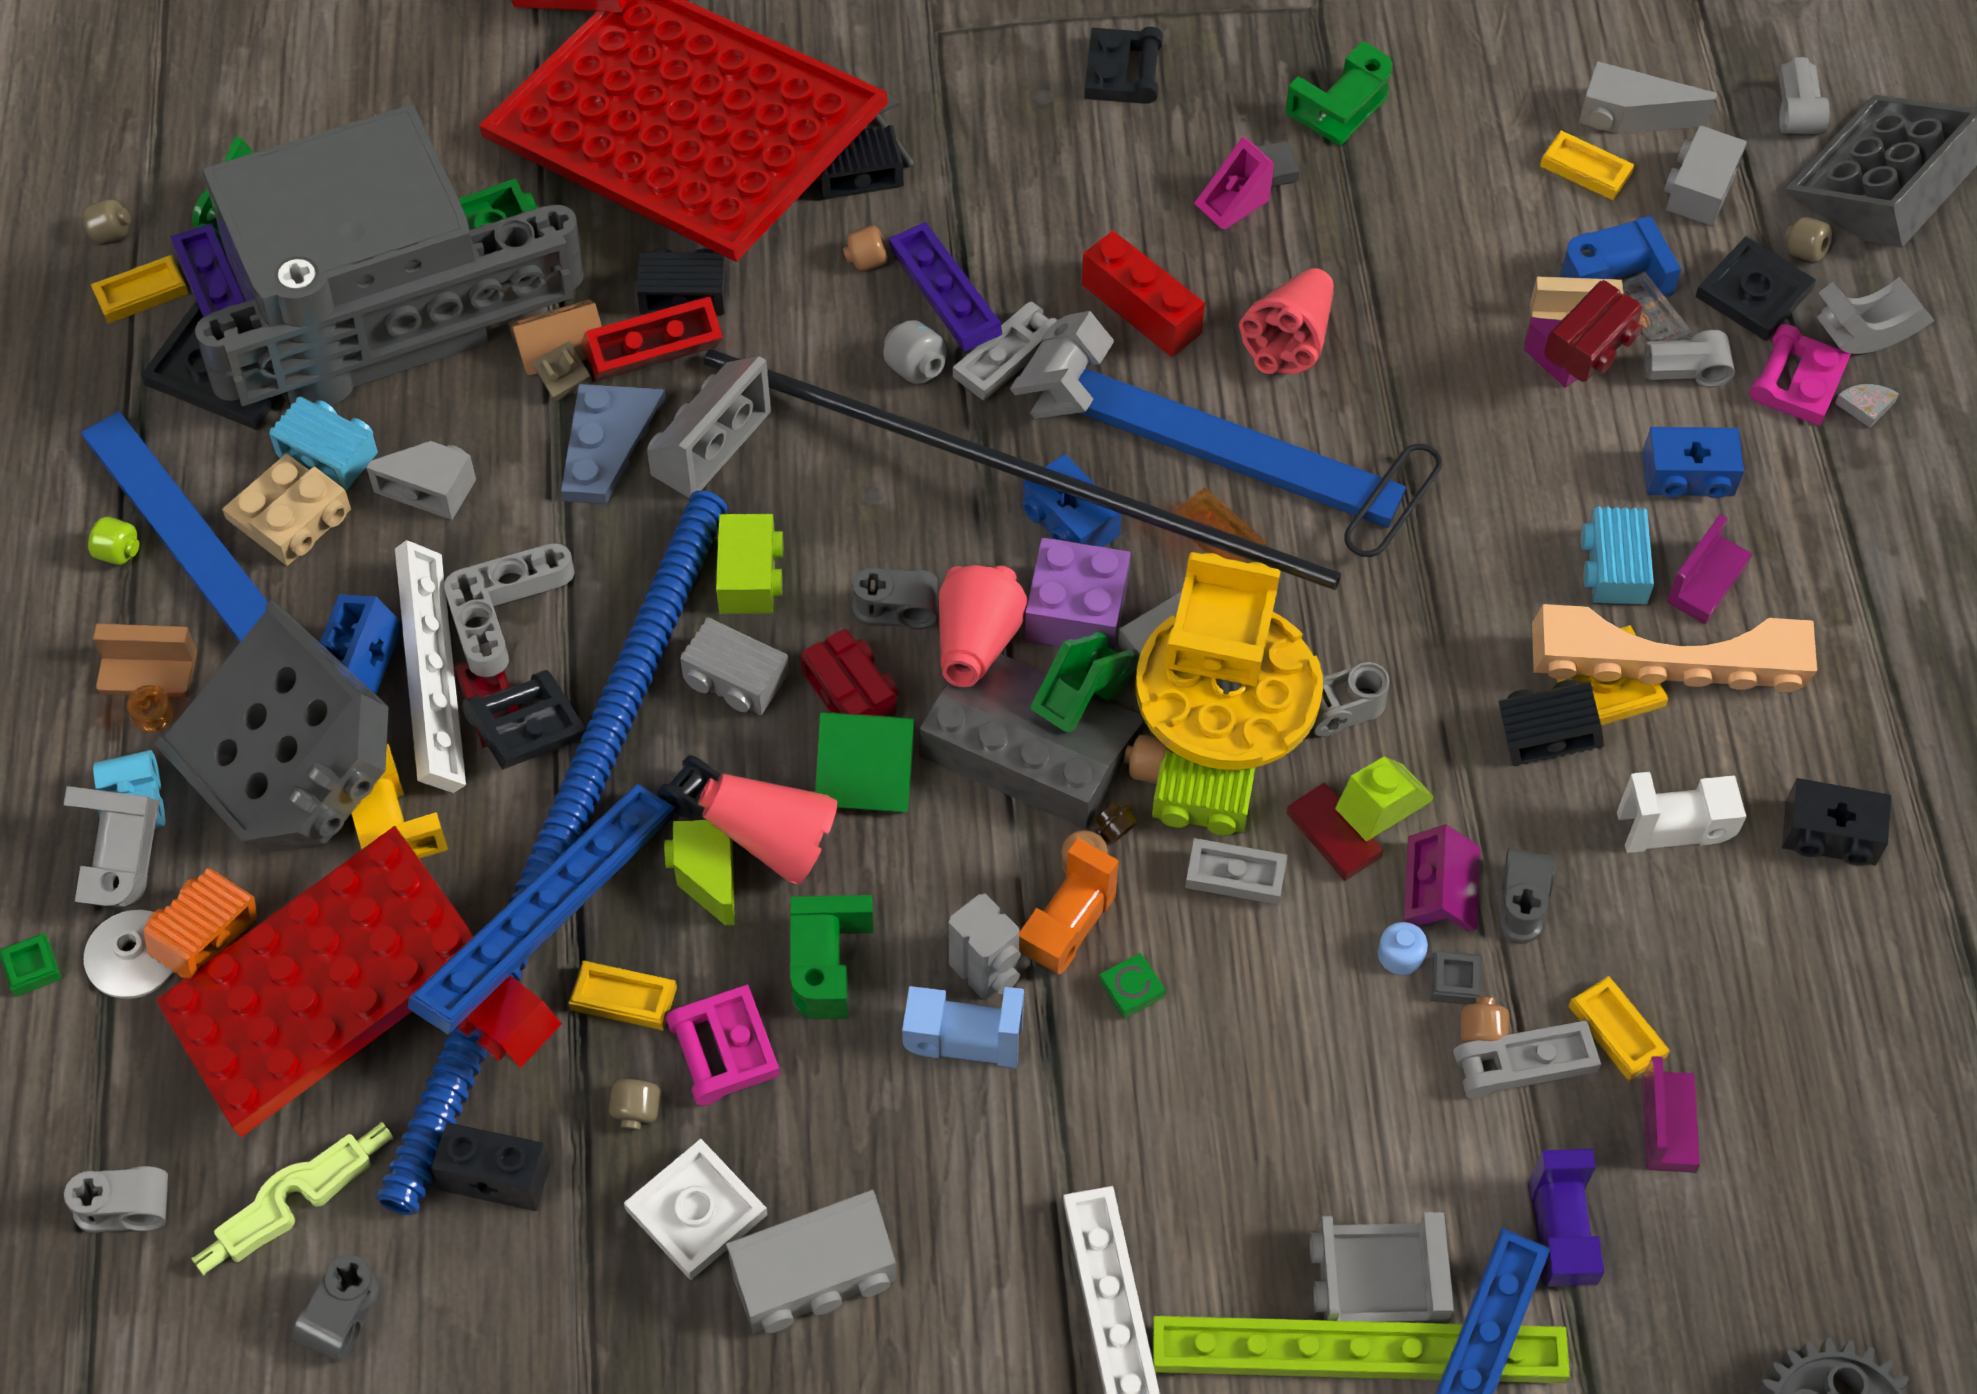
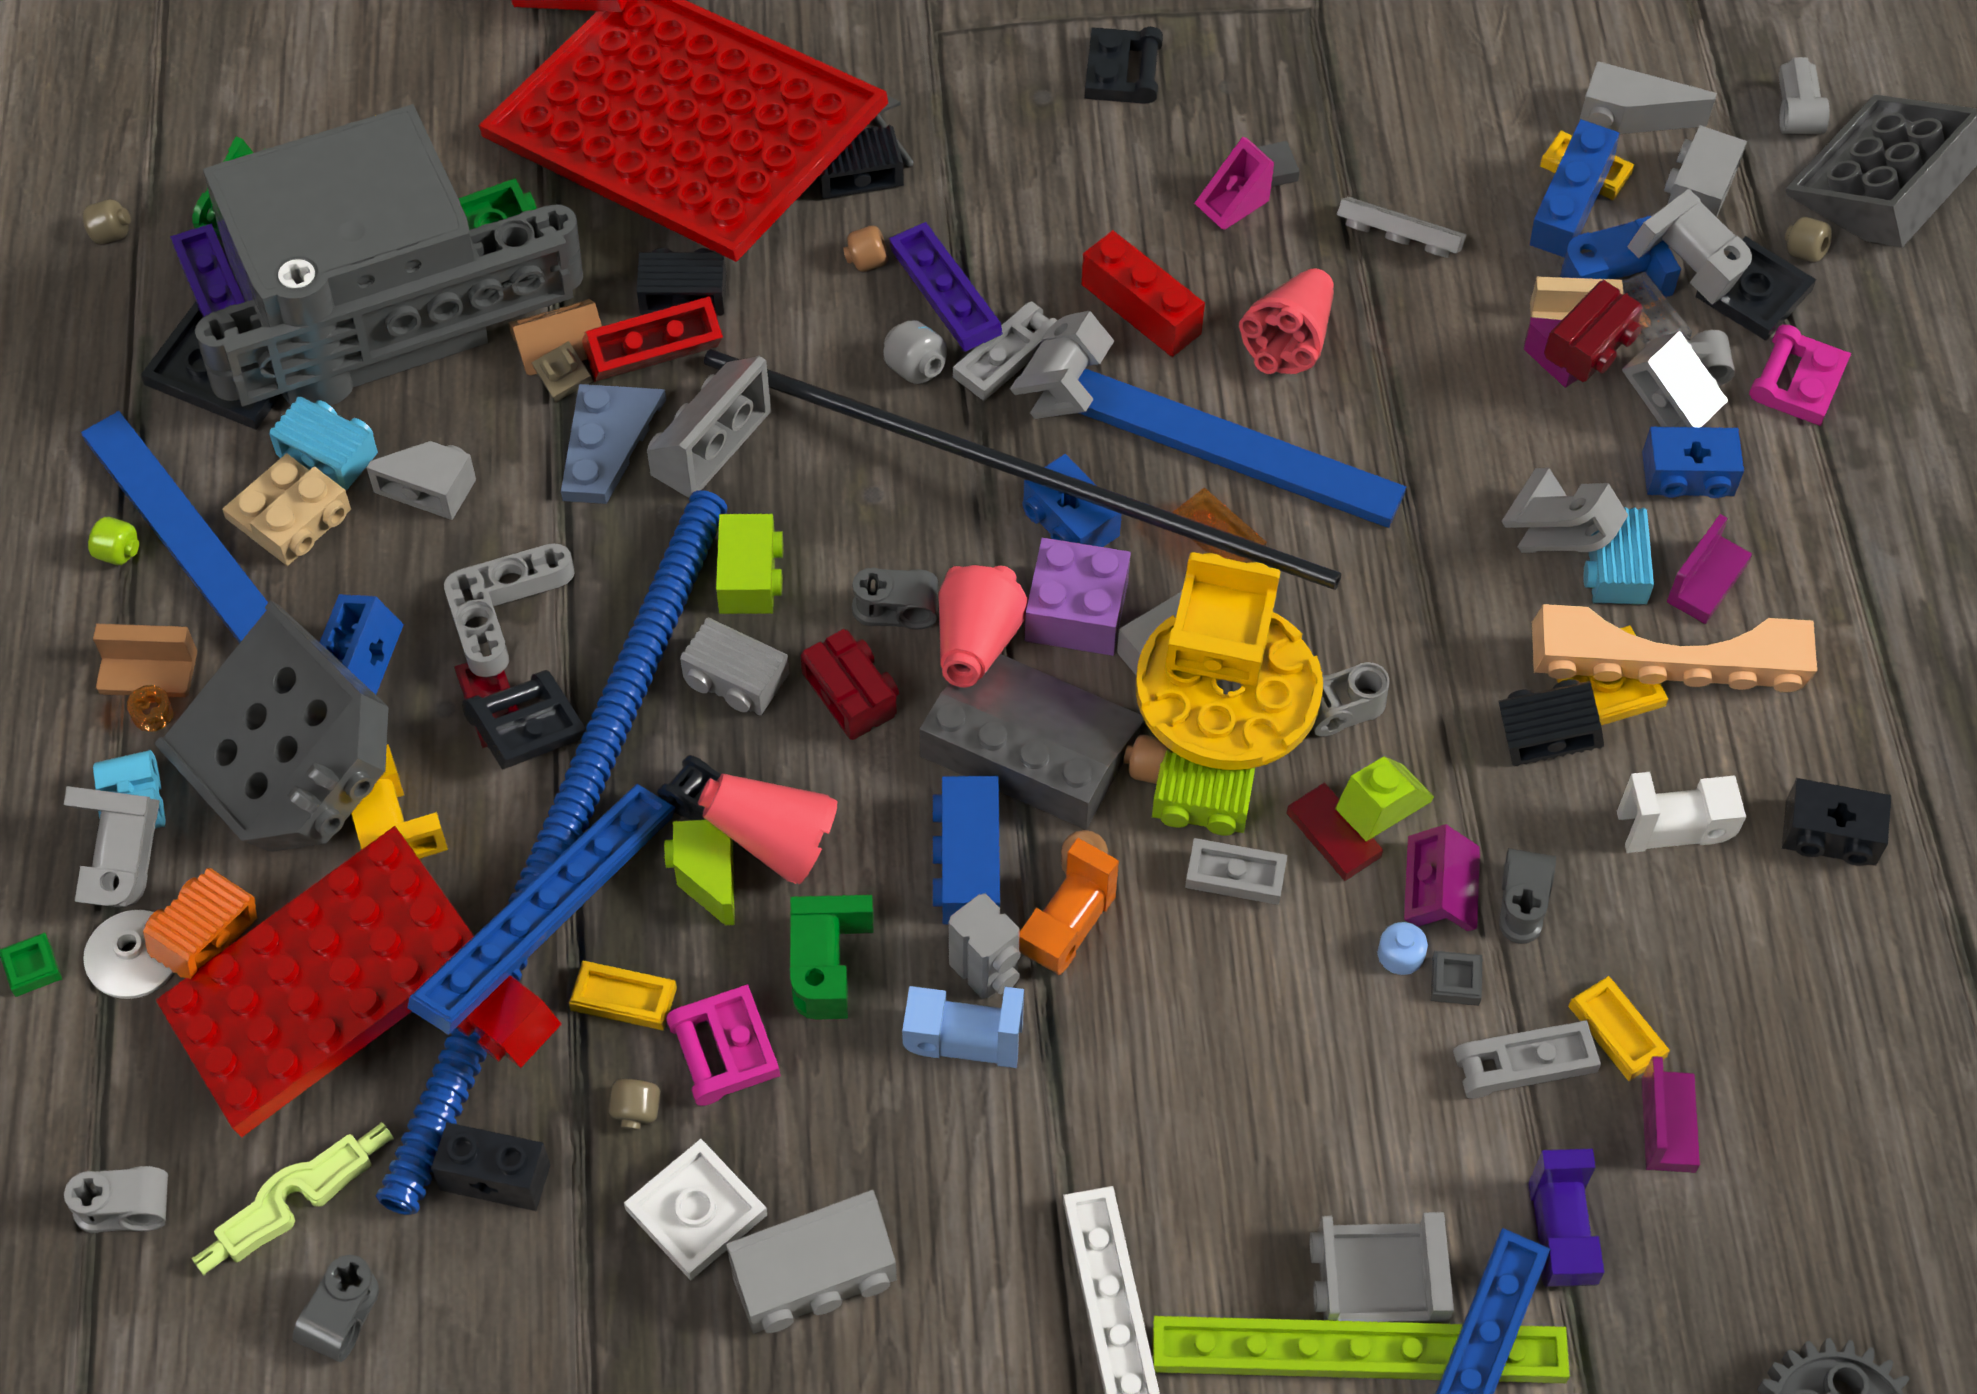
(139, 289): yellow tile -> none
(430, 667): white plate -> none
(865, 760): green tile -> none
(967, 842): none -> blue brick
(1076, 673): green piece -> none
(1115, 822): dark brown plate -> none
(1132, 985): green tile -> none
(1347, 536): black piece -> none
(1348, 101): green piece -> none
(1401, 227): none -> light grey plate
(1483, 1021): medium nougat piece -> none
(1564, 521): none -> light grey piece
(1574, 187): none -> blue brick
(1674, 382): none -> brick
(1699, 241): none -> light grey piece
(1867, 402): light grey tile -> none
(1872, 320): light grey arch -> none

